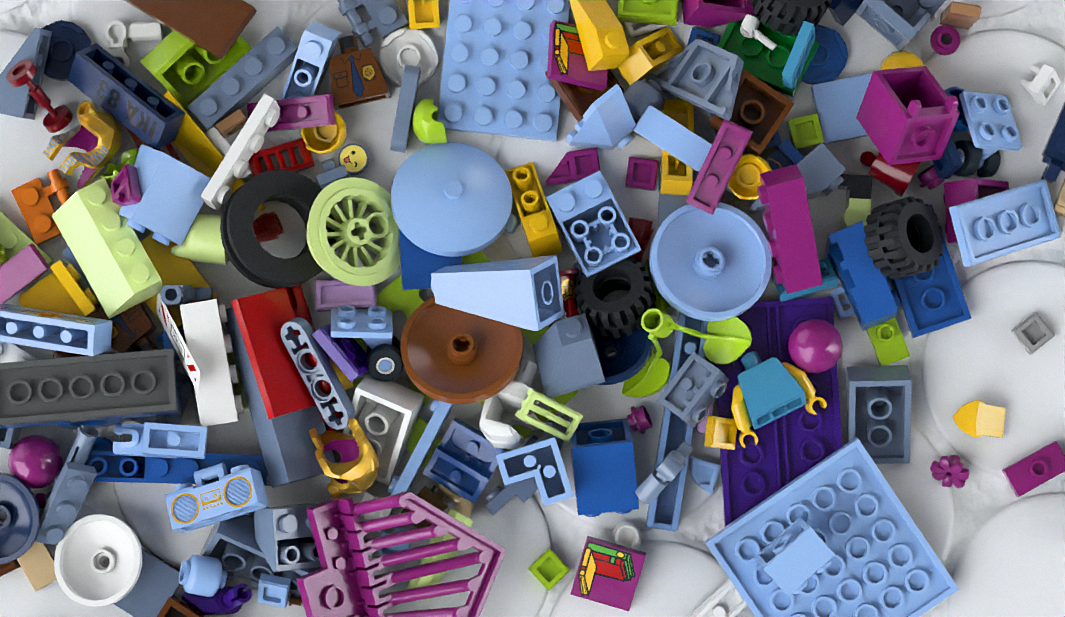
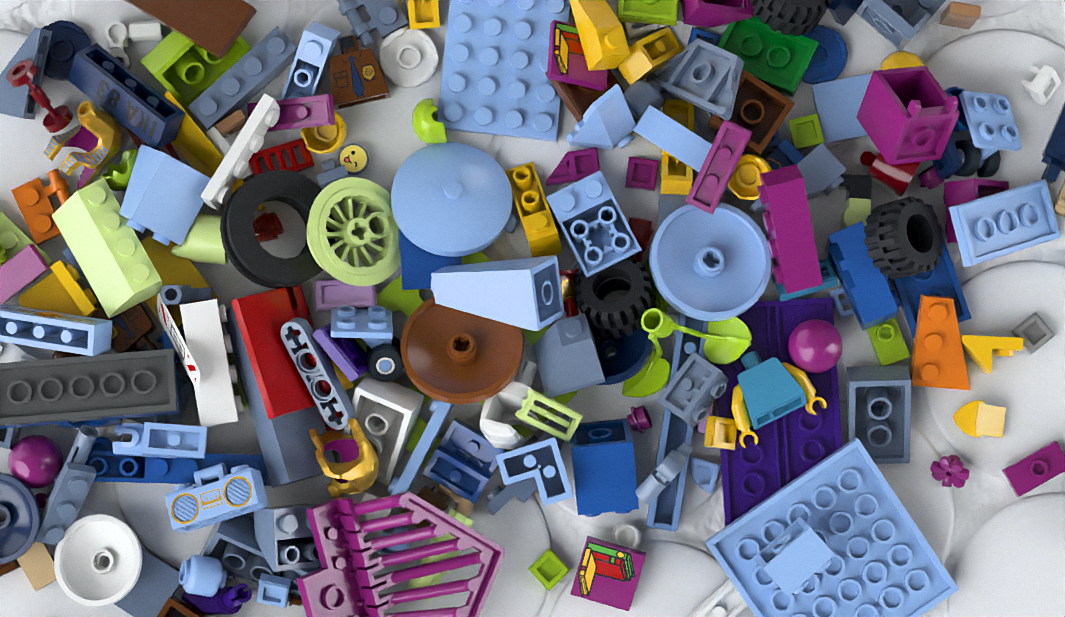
(125, 187): magenta tile -> none
(405, 108): sand blue beam -> none
(749, 29): white hand -> none
(798, 55): dark azure tile -> none
(937, 346): none -> orange wing
(938, 46): magenta plate -> none
(981, 348): none -> yellow slope

